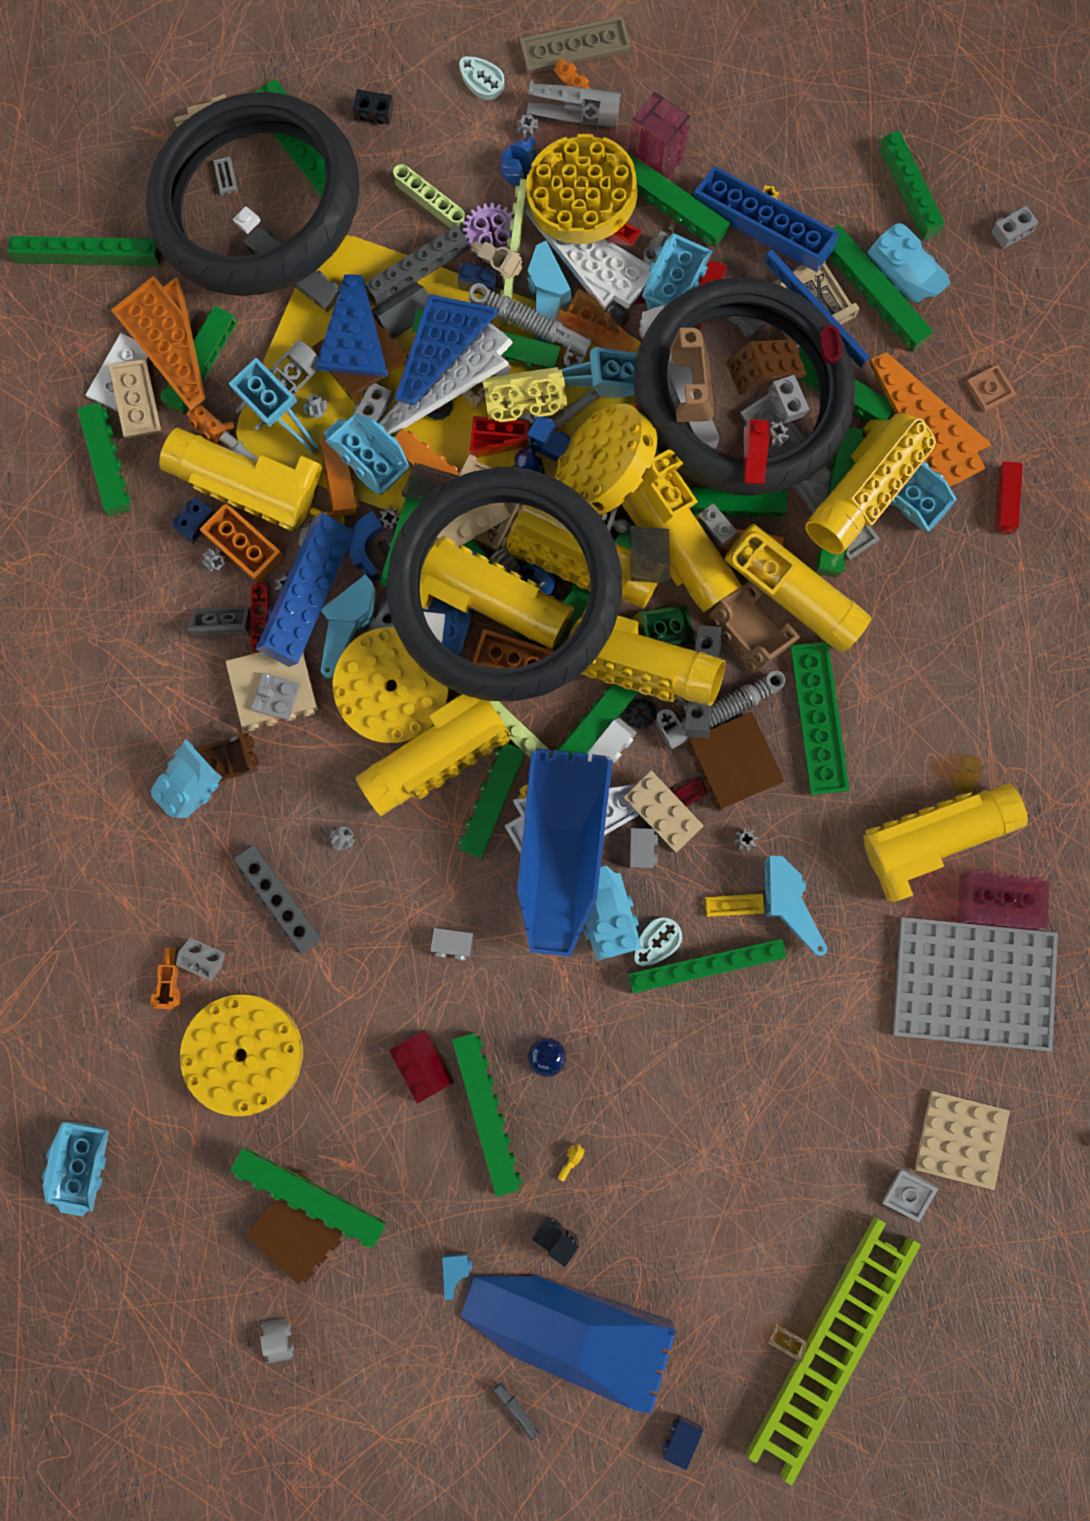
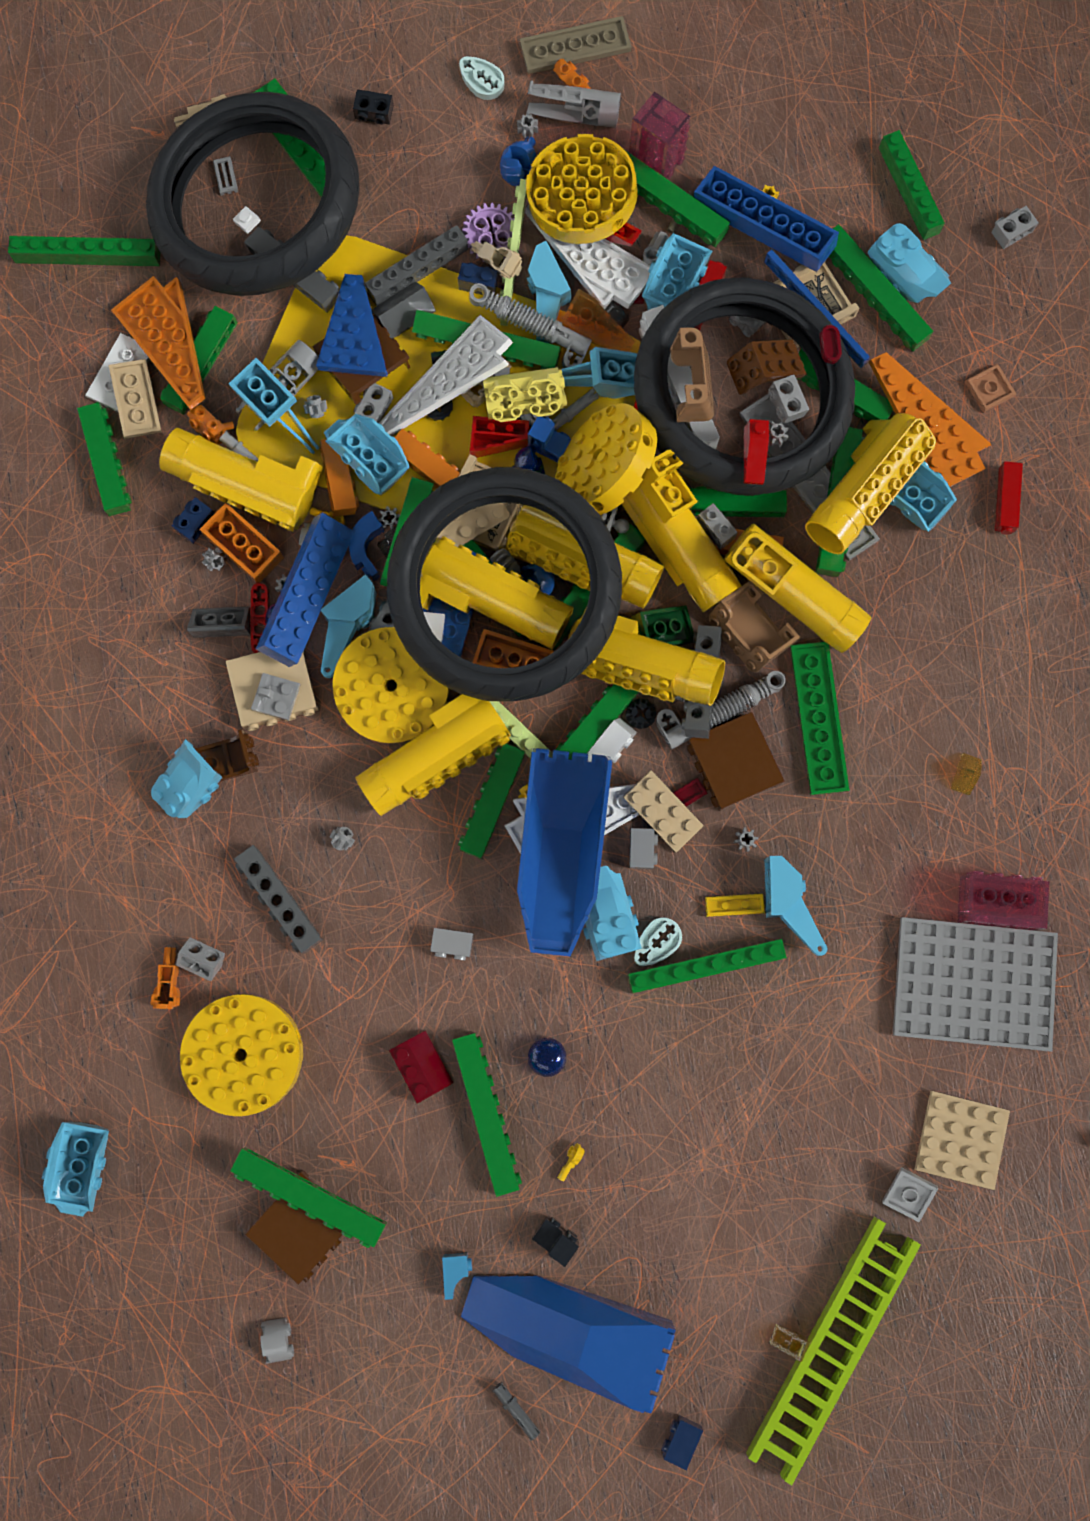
(424, 481): clear smoke tile -> none
(427, 190): yellowish green beam -> none
(441, 337): blue wing -> none
(649, 555): clear smoke tile -> none
(921, 840): yellow piece -> none

